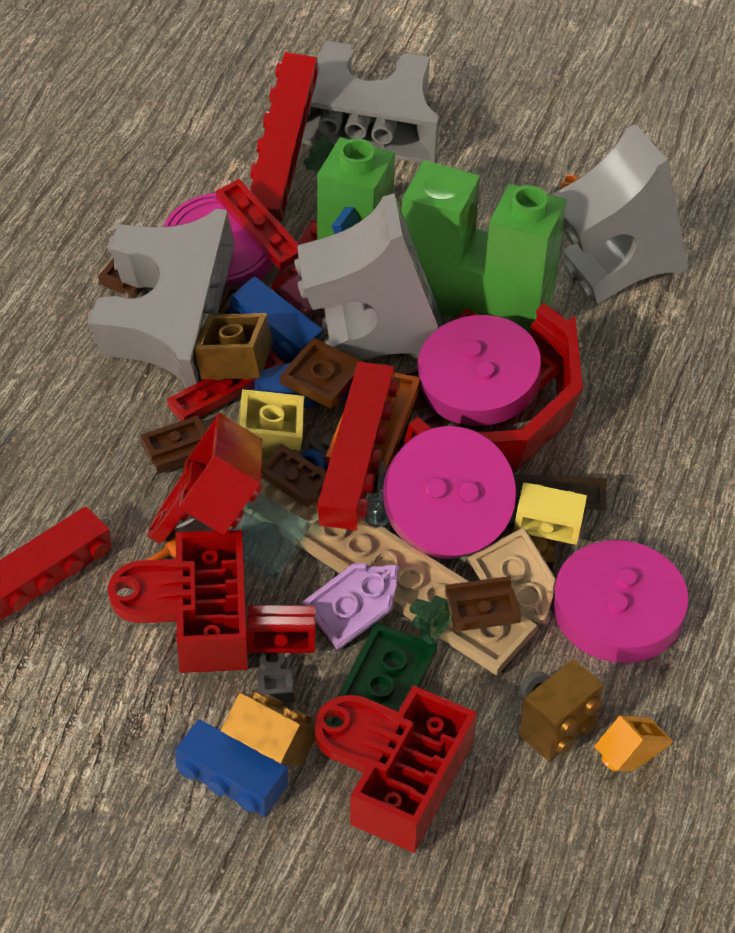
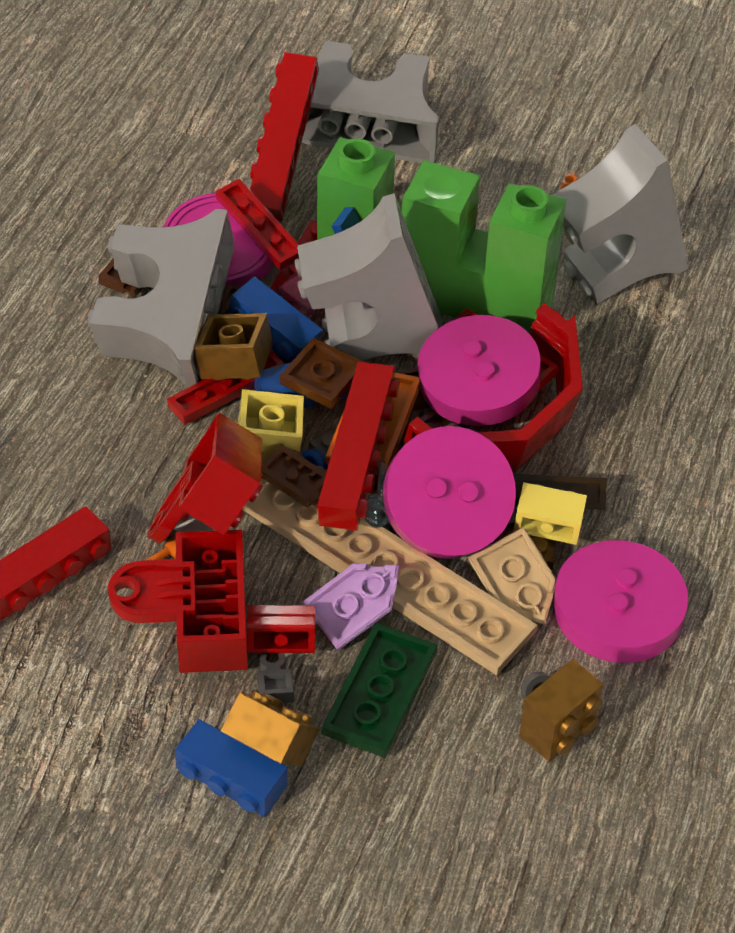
(172, 444): reddish brown plate -> none
(270, 534): clear light blue plate -> none
(318, 153): clear green tile -> none
(403, 757): red brick -> none
(431, 617): clear green tile -> none
(482, 604): reddish brown plate -> none
(631, 743): light orange slope -> none

